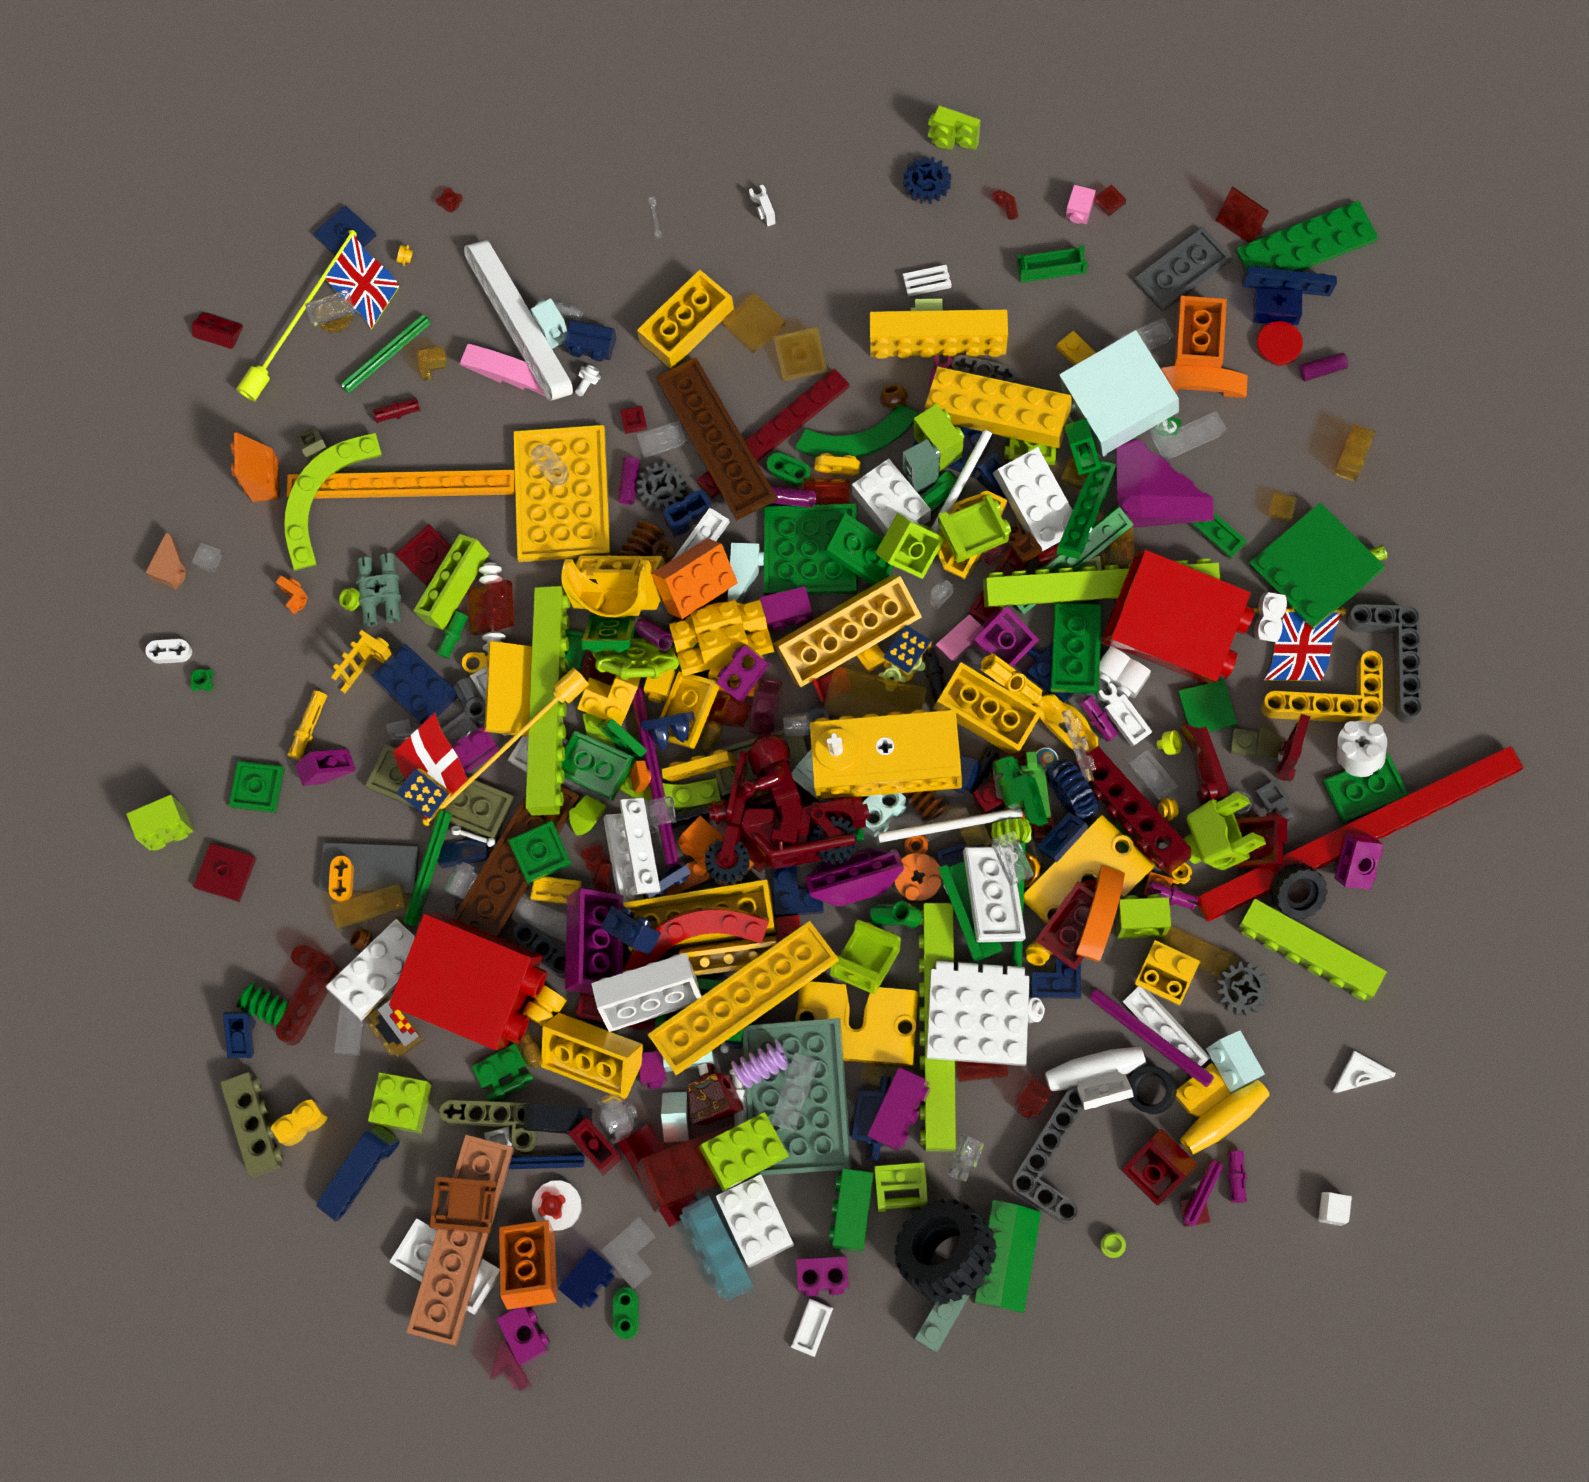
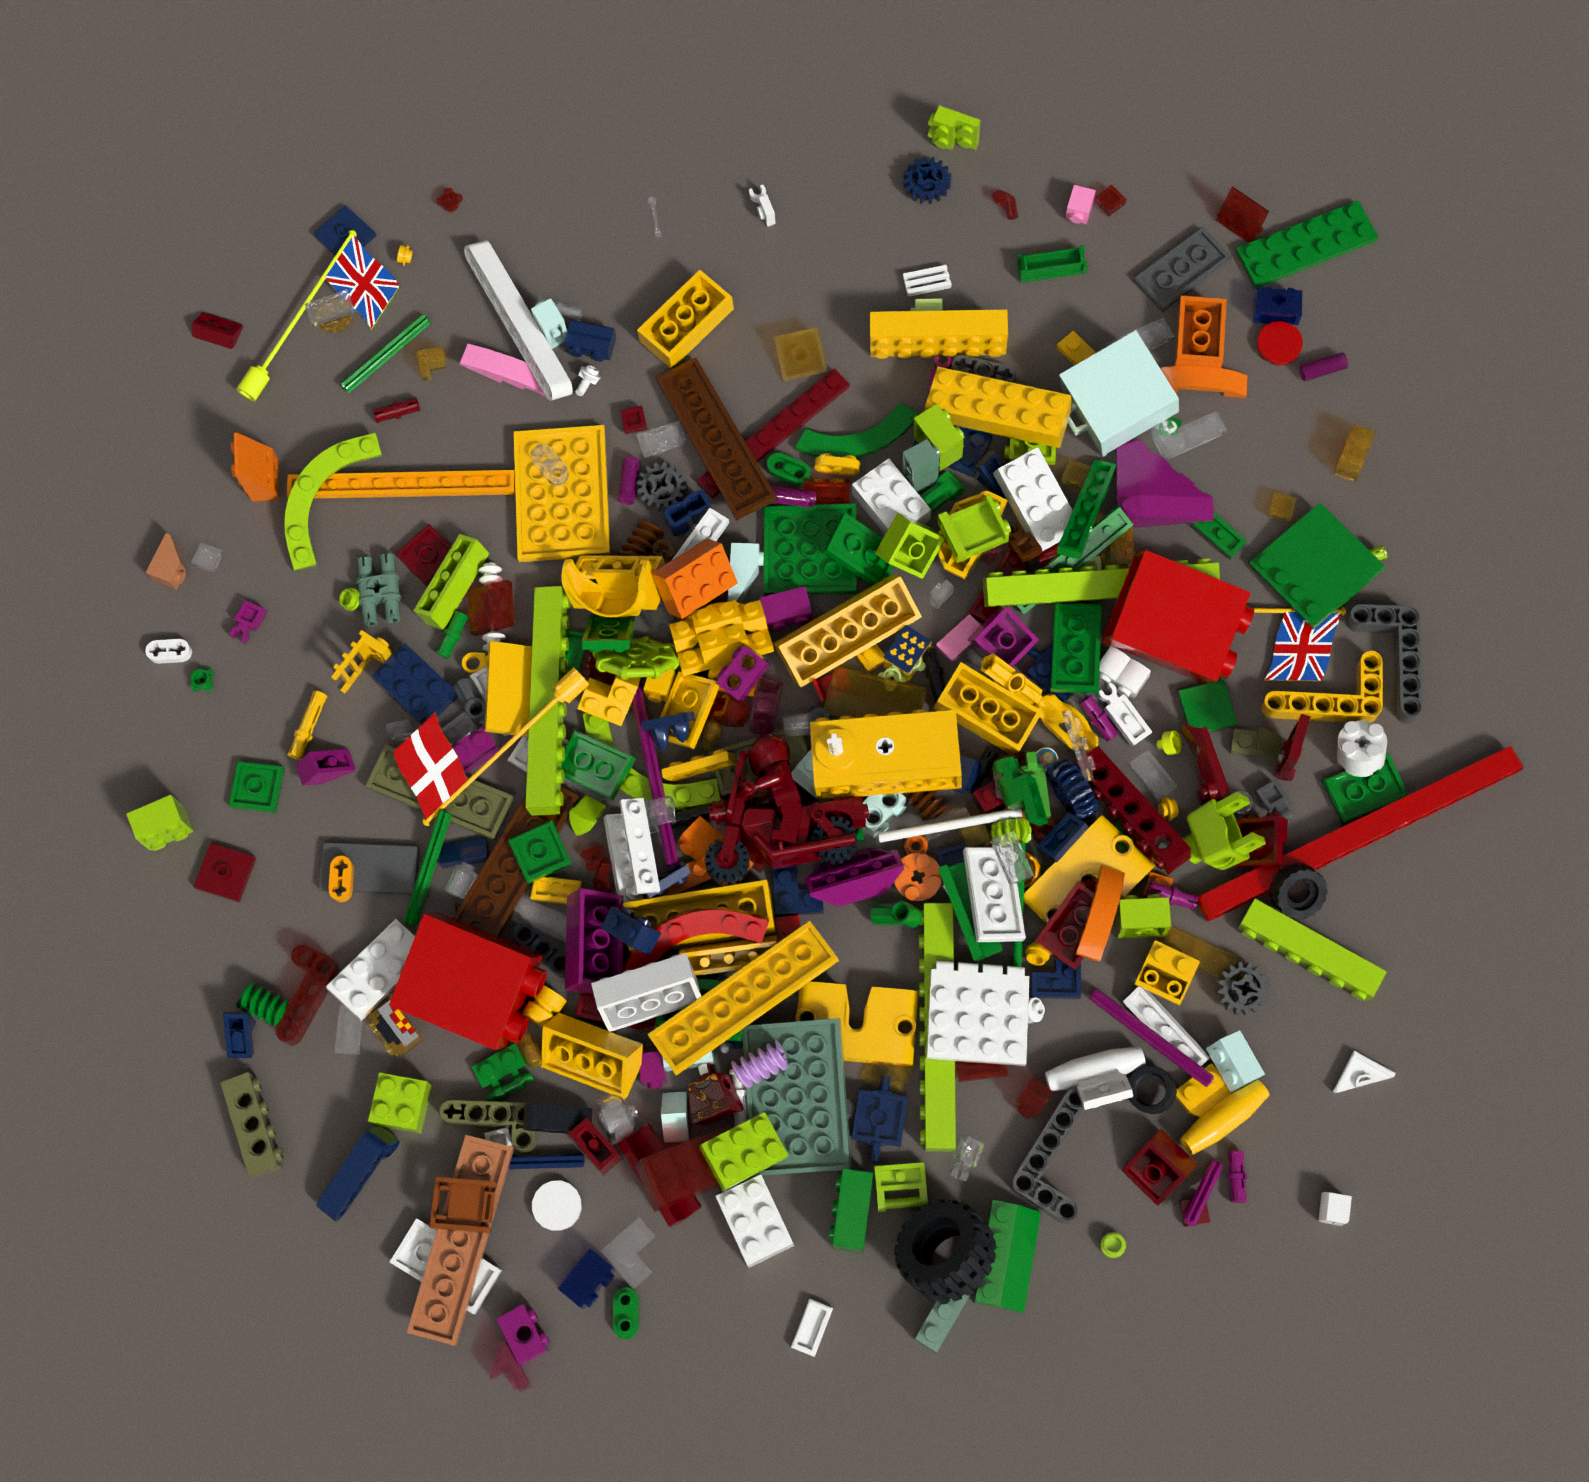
(248, 618): none -> magenta plate
(292, 588): orange bracket -> none
(304, 1118): yellow brick -> none
(311, 444): olive slope -> none
(360, 939): reddish brown plate -> none
(369, 906): clear yellow plate -> none
(424, 793): dark blue piece -> none
(456, 830): white hinge -> none
(527, 1264): orange brick -> none
(547, 1199): clear red plate -> none
(621, 738): green tile -> none
(640, 776): orange plate -> none
(653, 633): magenta piece -> none
(717, 1248): clear light blue brick -> none
(754, 323): clear yellow tile -> none
(795, 1092): clear plate -> none
(822, 1267): magenta brick -> none
(867, 957): lime panel -> none
(893, 396): reddish brown plate -> none
(899, 1109): magenta brick -> none
(964, 475): white piece -> none
(1082, 446): green slope -> none
(1185, 877): yellow plate -> none
(1269, 623): white brick -> none
(1309, 283): dark blue plate -> none
(1354, 849): magenta brick -> none

